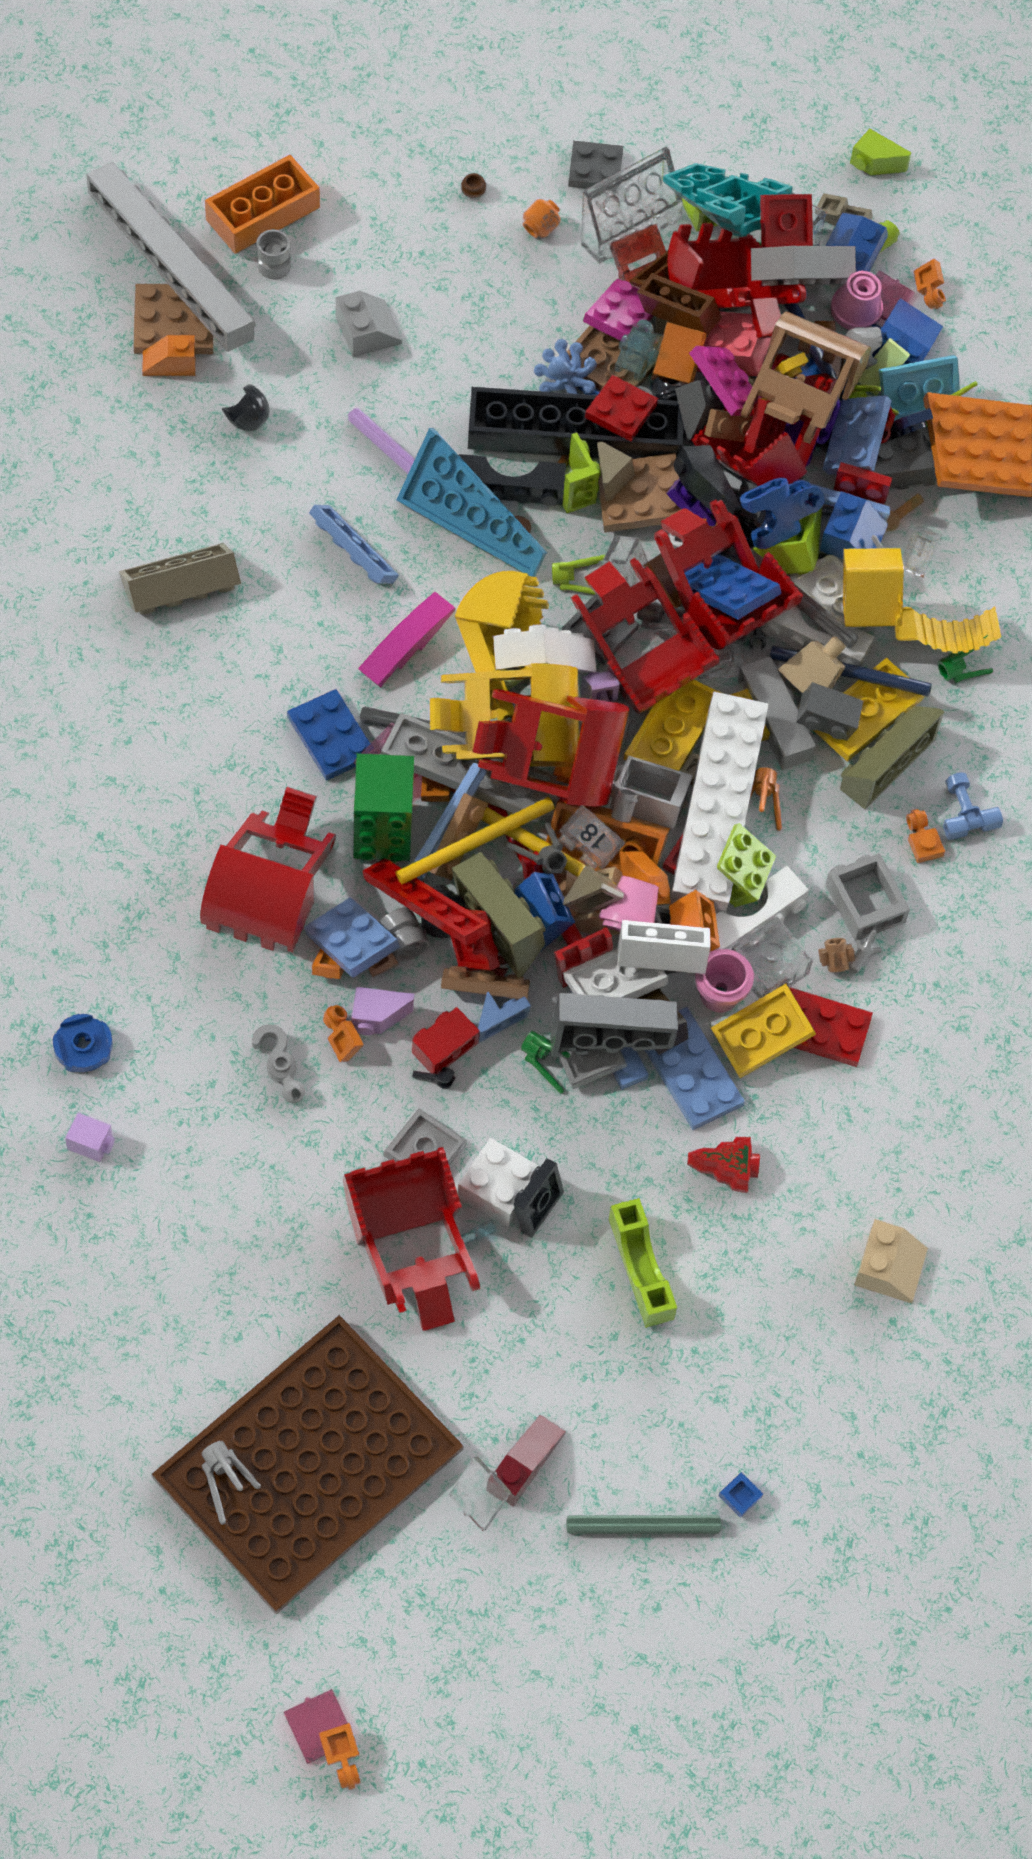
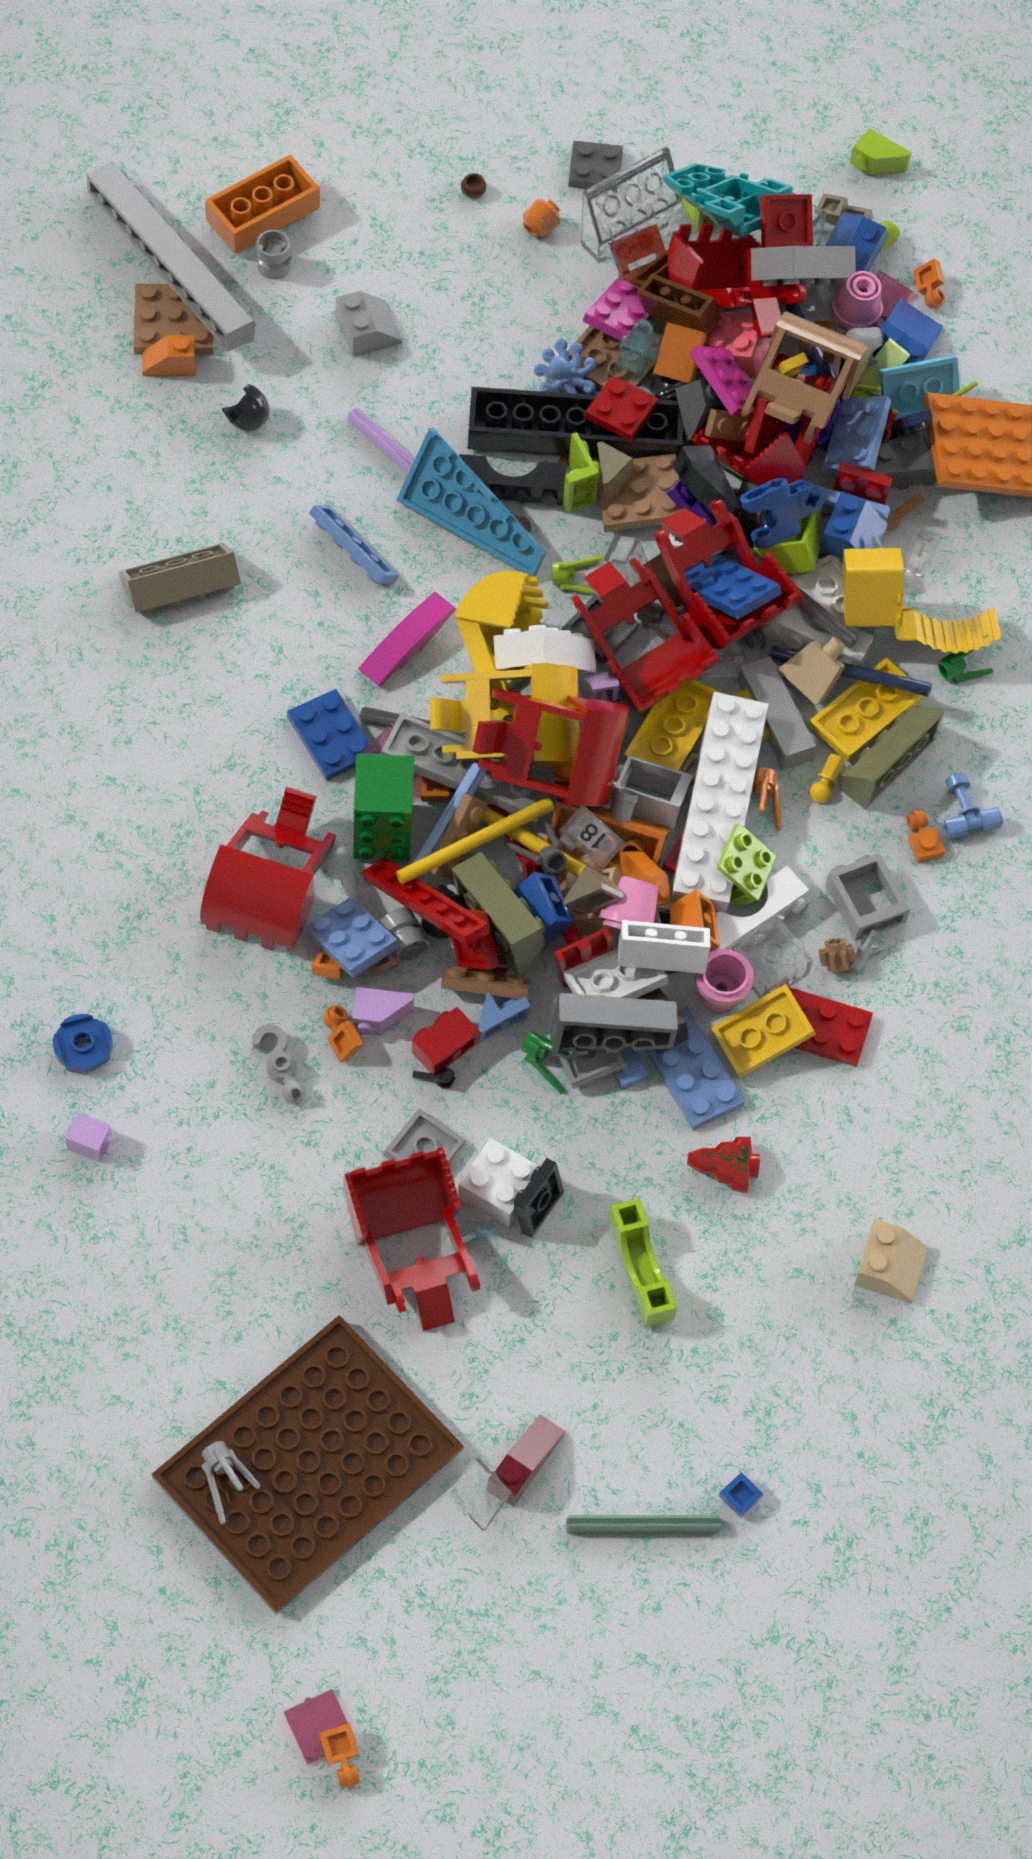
(821, 791): none -> yellow axle
(829, 711): dark grey brick -> none

